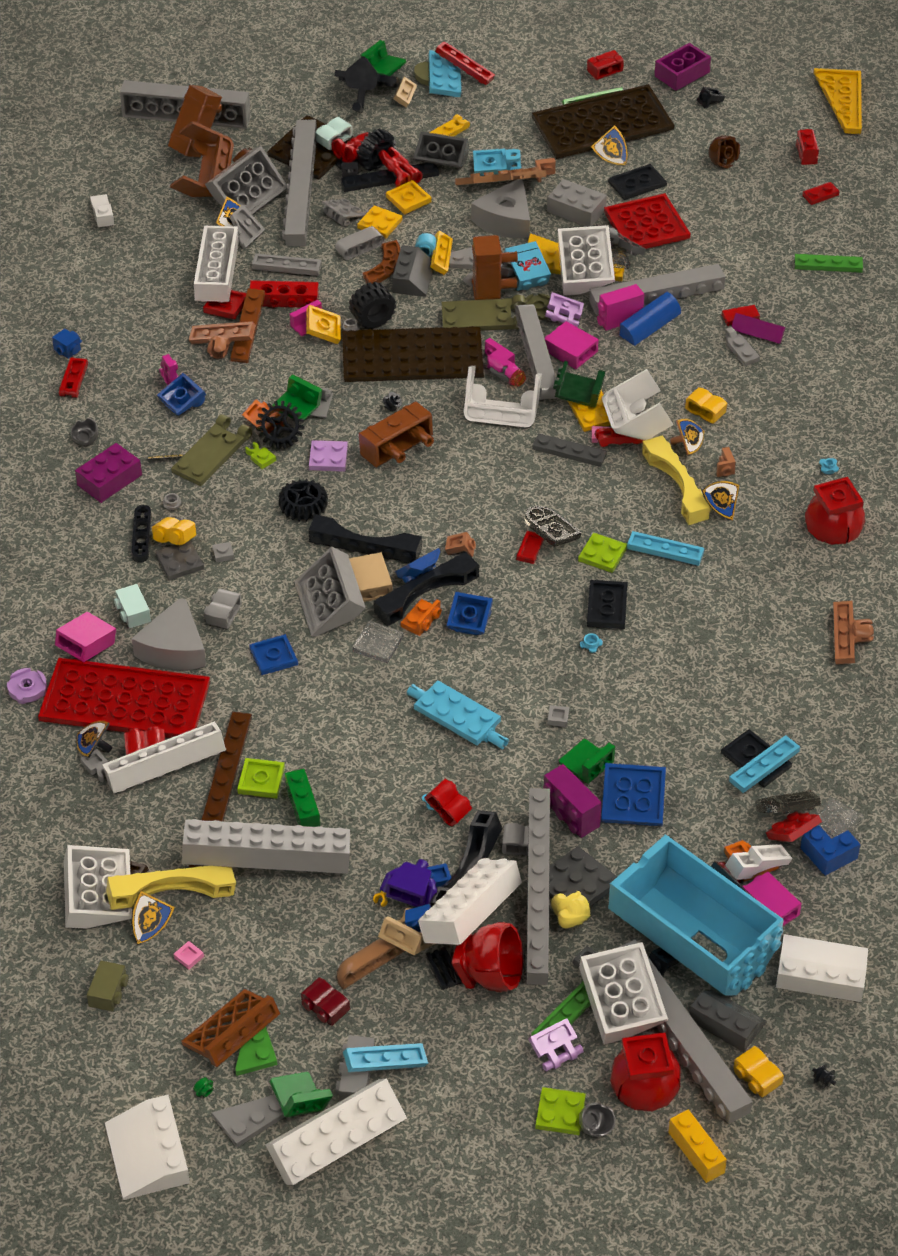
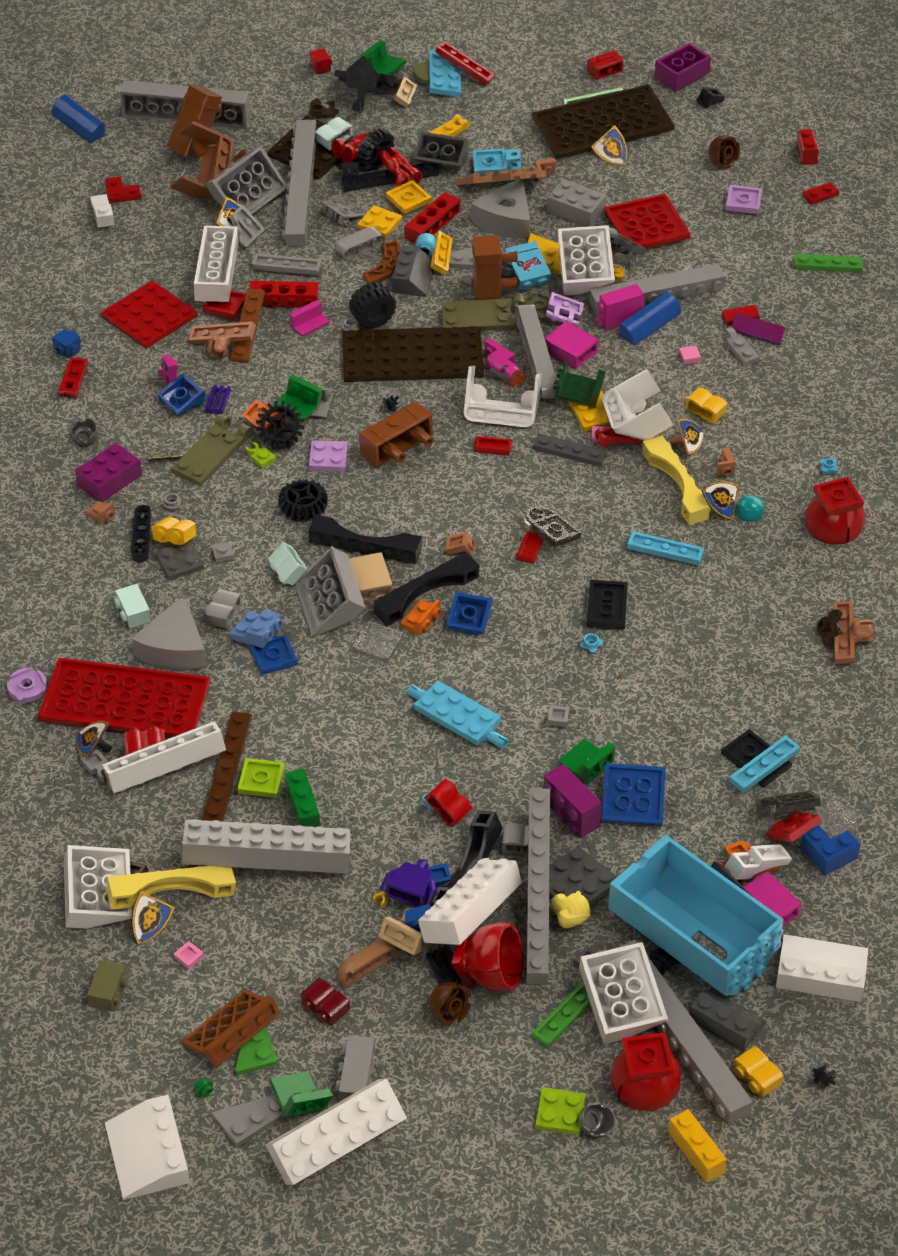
(78, 119): none -> blue brick
(85, 636): dark pink brick -> none
(101, 512): none -> nougat bracket
(118, 193): none -> red plate
(149, 314): none -> red plate
(220, 390): none -> dark purple tile
(257, 628): none -> medium blue plate
(287, 564): none -> light aqua brick
(320, 61): none -> red brick
(321, 109): none -> dark brown plate
(323, 324): yellow plate -> none
(385, 1057): medium azure plate -> none
(419, 566): blue slope -> none
(433, 217): none -> red brick
(450, 998): none -> reddish brown cylinder
(493, 445): none -> red tile
(552, 1038): lavender plate -> none
(602, 552): lime plate -> none
(637, 181): black tile -> none
(689, 354): none -> bright pink tile
(744, 199): none -> lavender plate
(750, 508): none -> teal hair
(829, 627): none -> dark brown plate
(844, 96): yellow wing -> none

